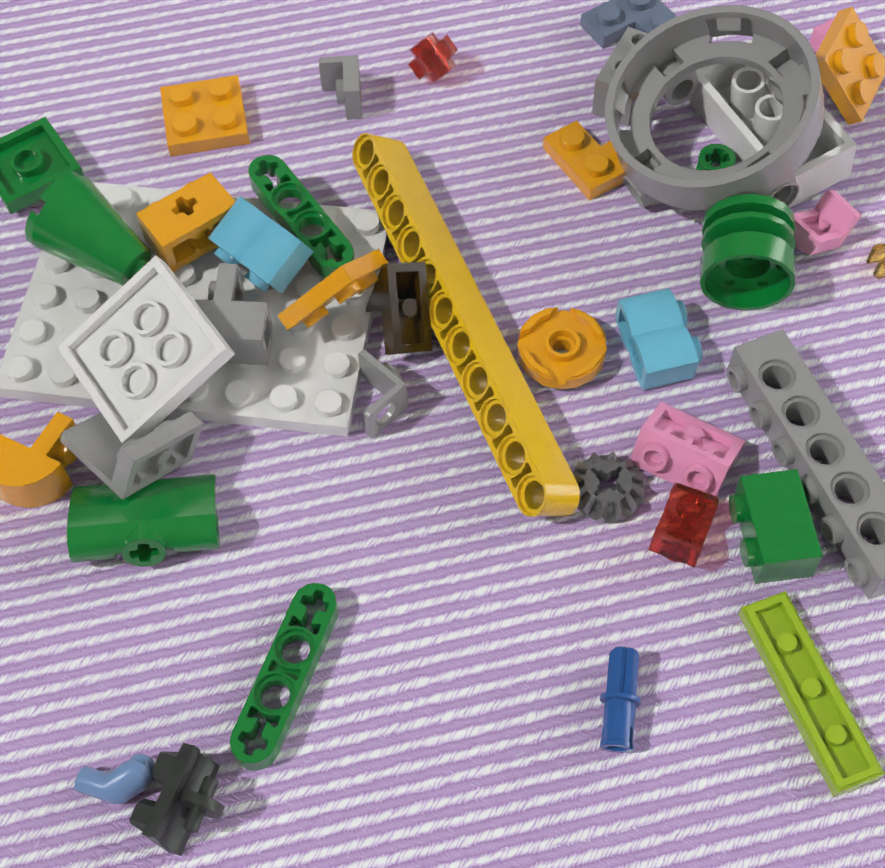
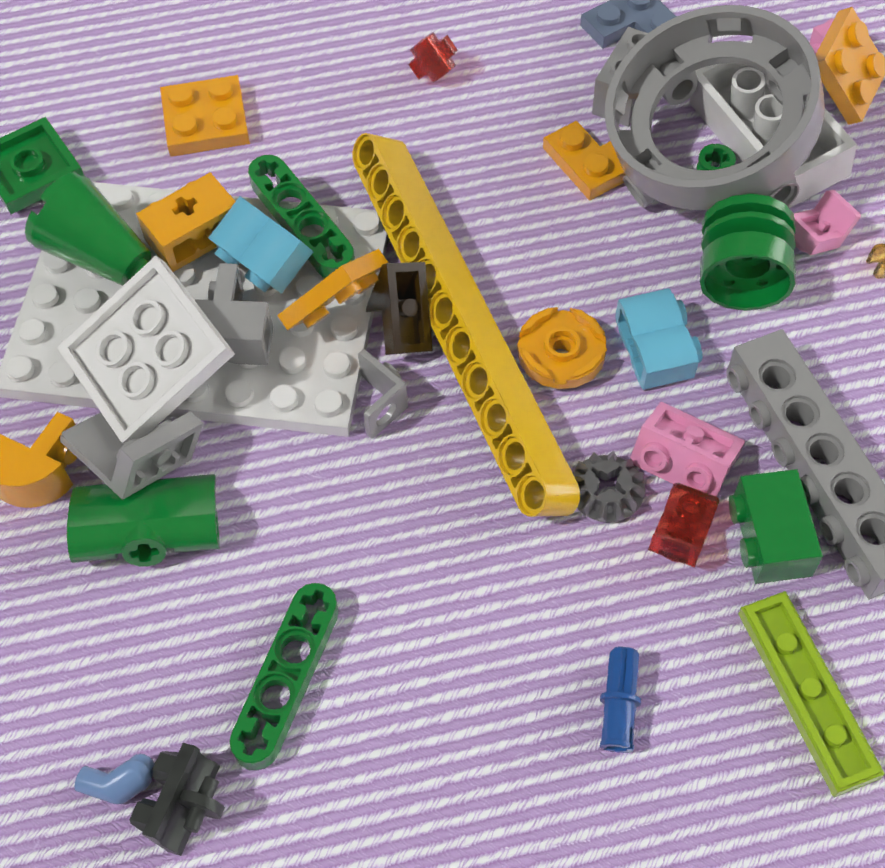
(343, 76): light grey bracket -> none

